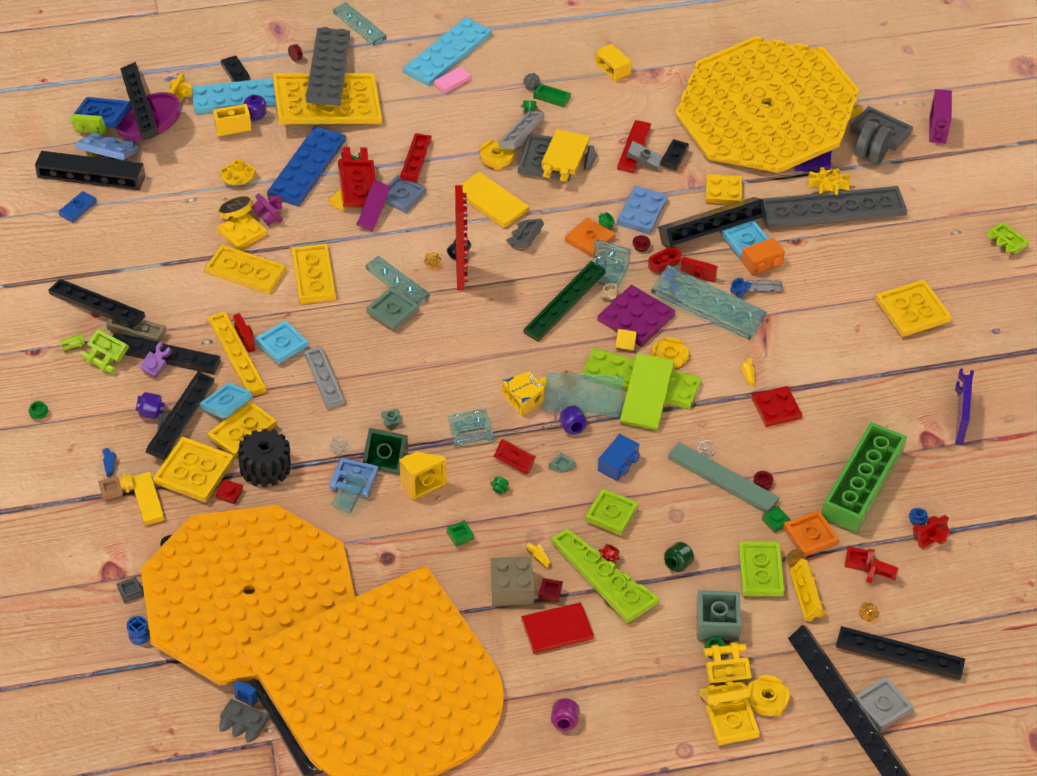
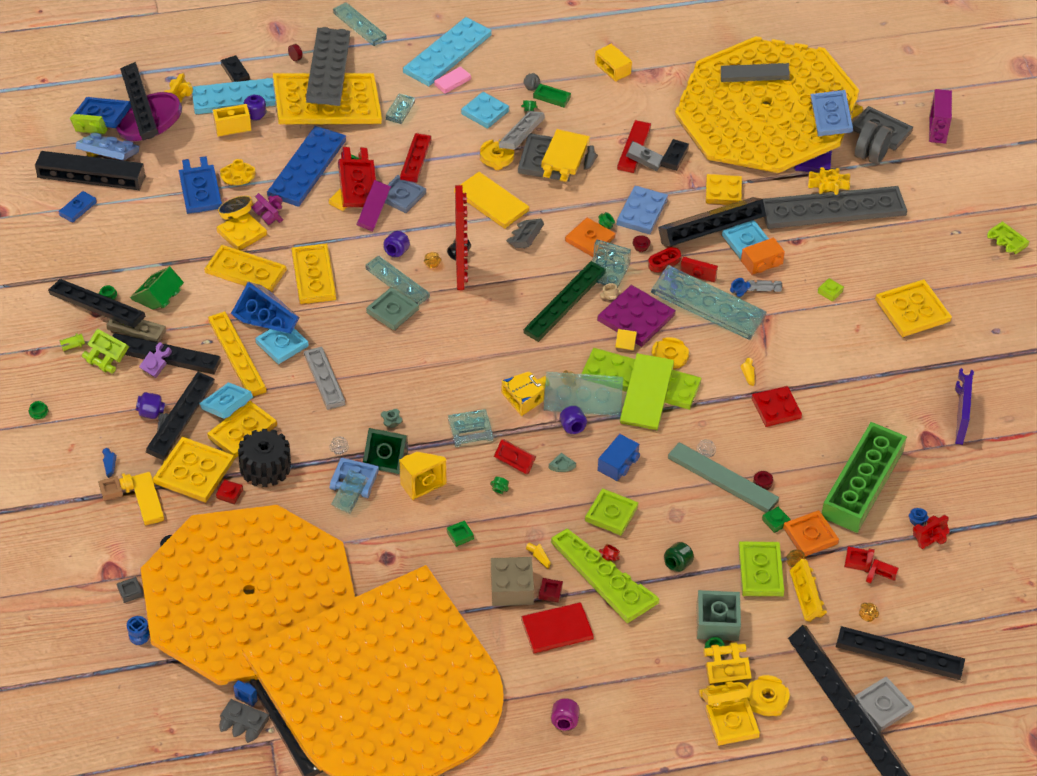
(108, 291): none -> green plate
(158, 289): none -> green slope
(199, 187): none -> blue tile
(244, 332): red plate -> none
(264, 309): none -> blue wedge
(396, 244): none -> dark purple head
(400, 108): none -> clear light blue plate
(485, 110): none -> medium azure plate
(755, 72): none -> dark grey tile
(830, 289): none -> lime plate
(831, 113): none -> medium blue plate

